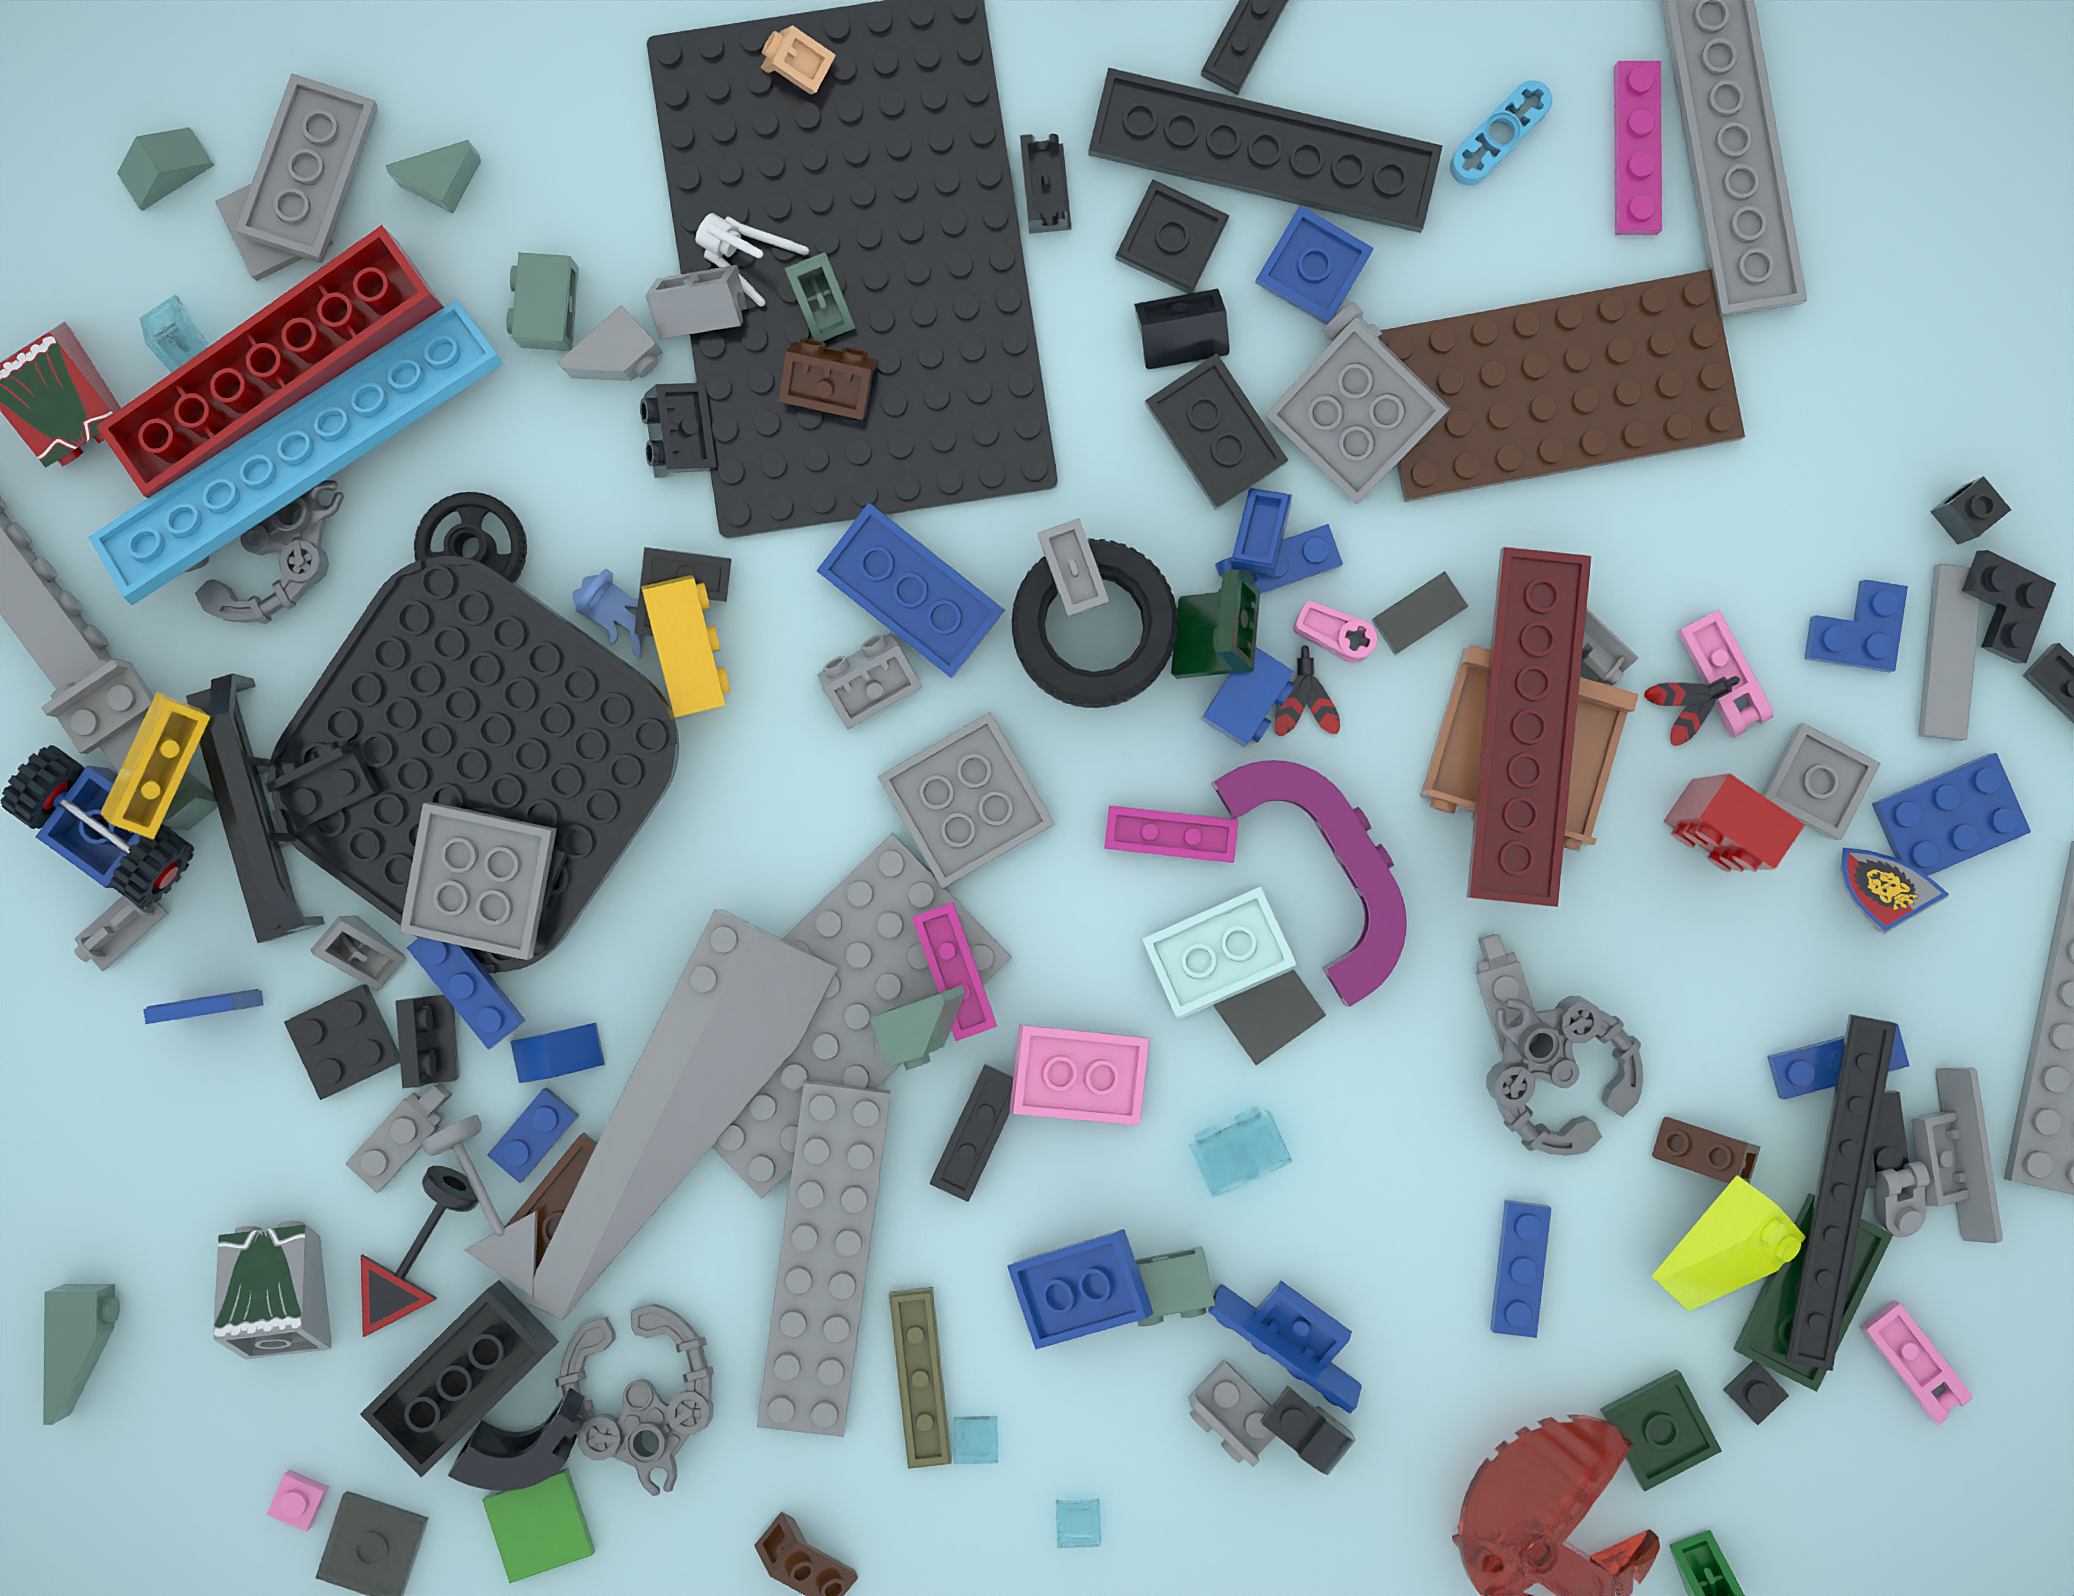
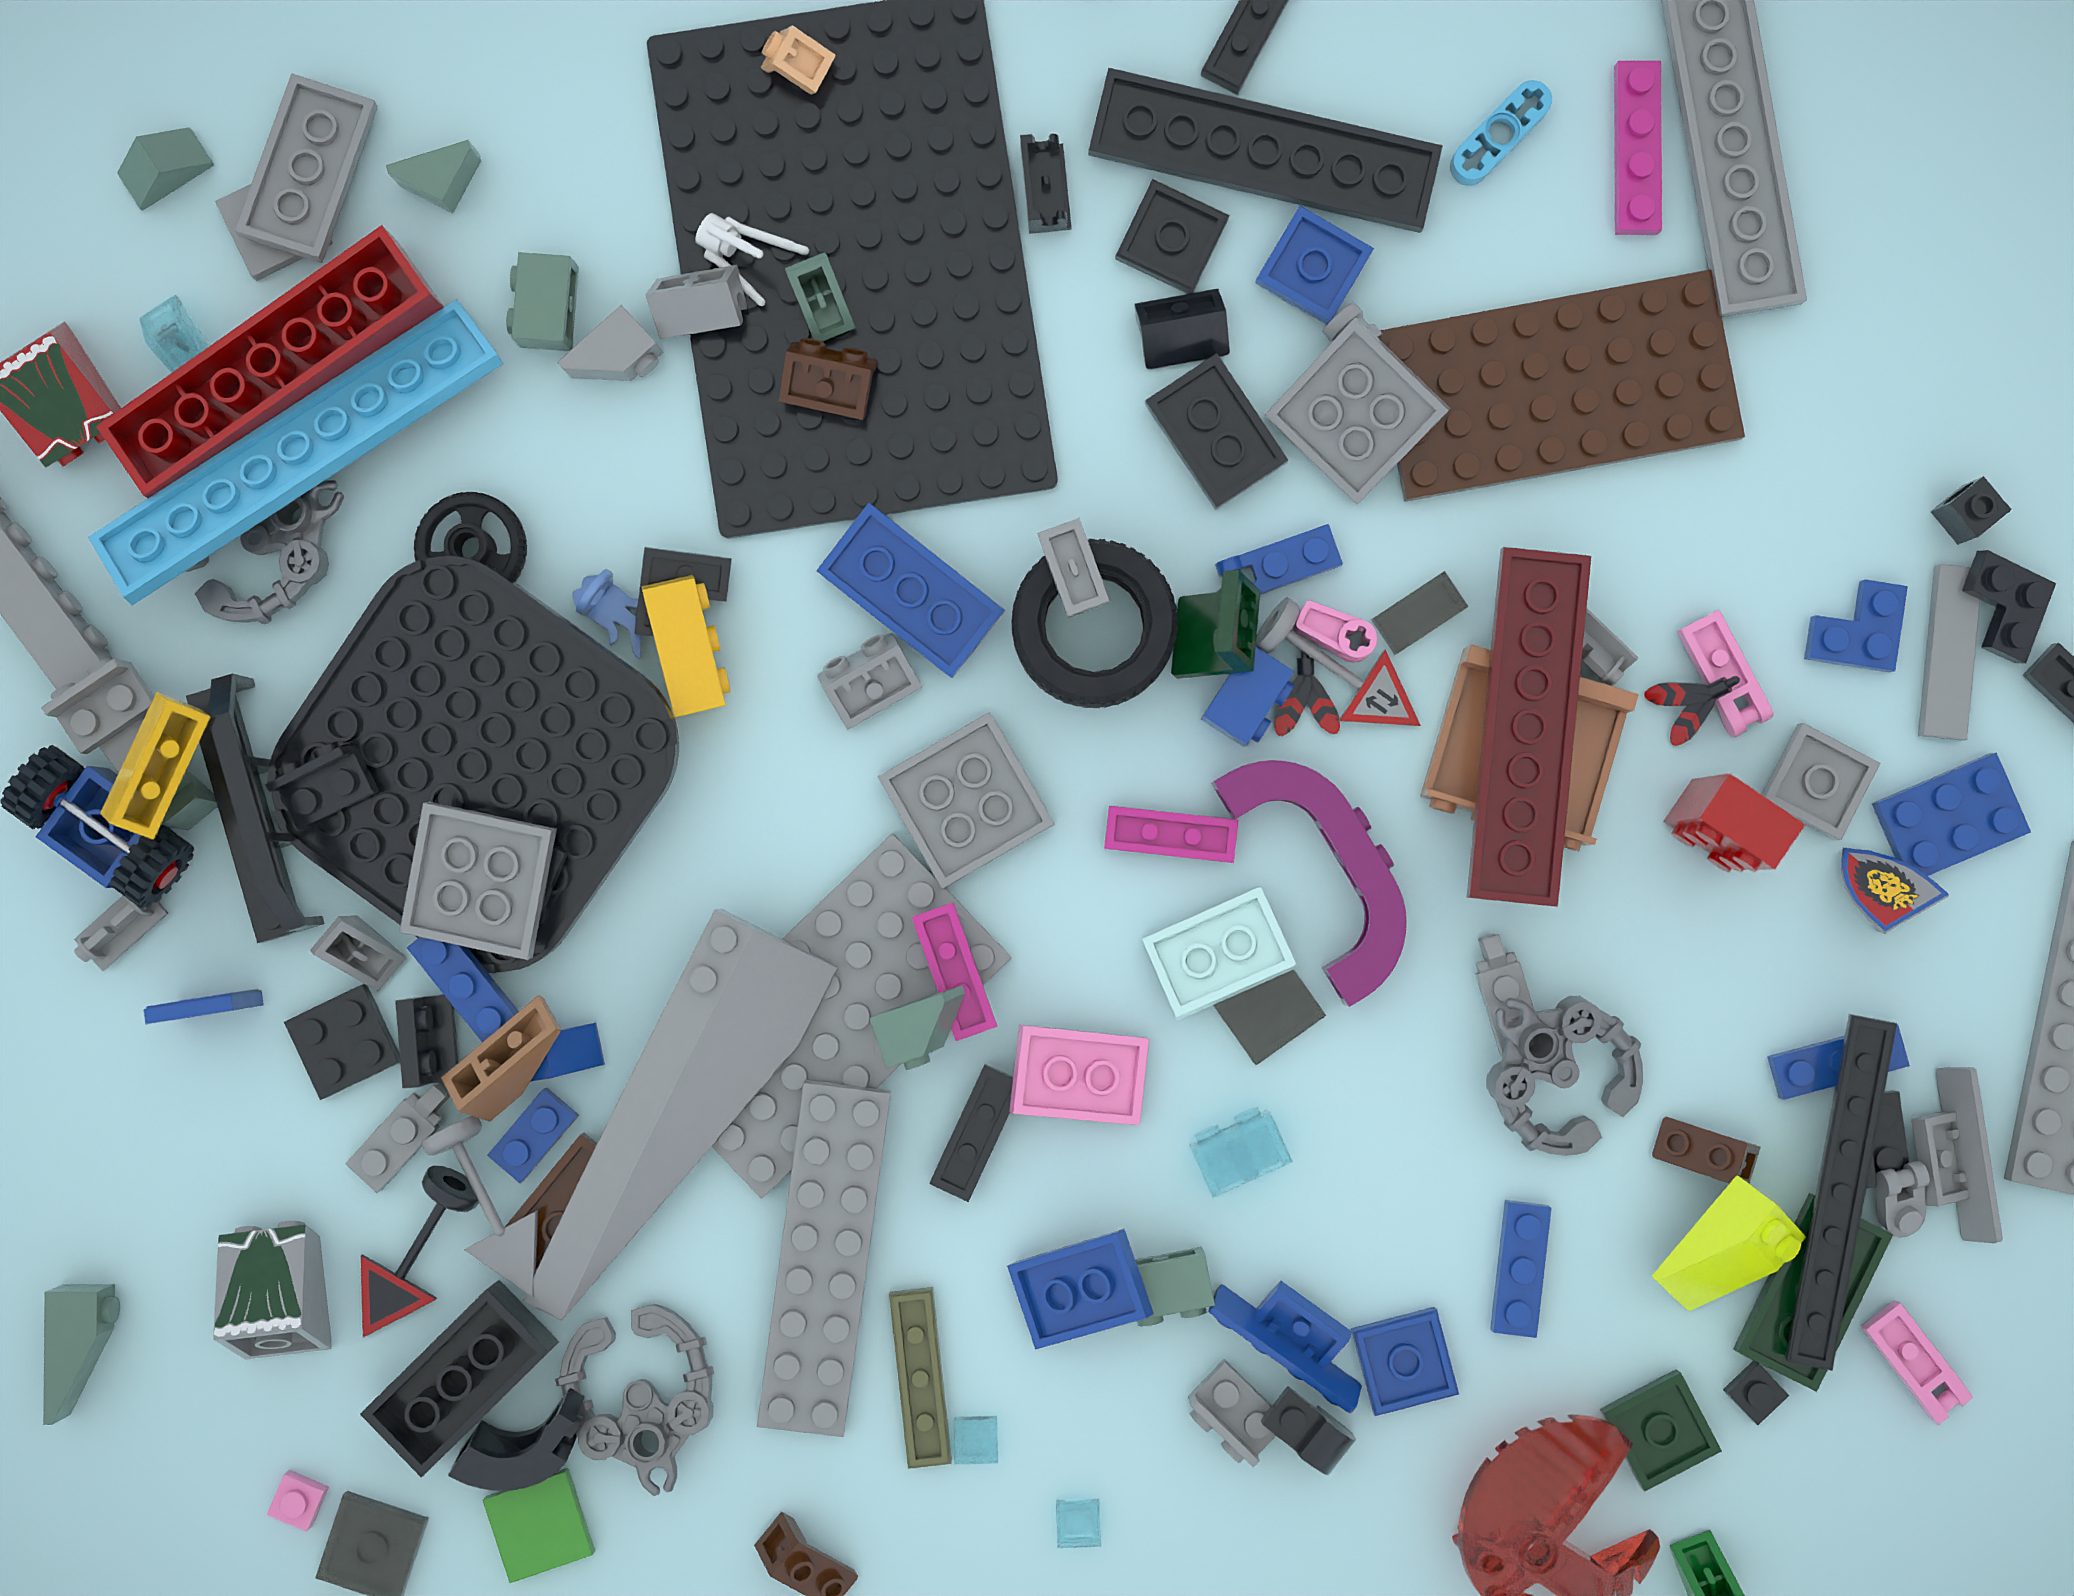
(504, 1063): none -> medium nougat slope
(678, 428): black bracket -> none
(1261, 531): blue tile -> none
(1378, 697): none -> light grey piece
(1405, 1361): none -> blue tile

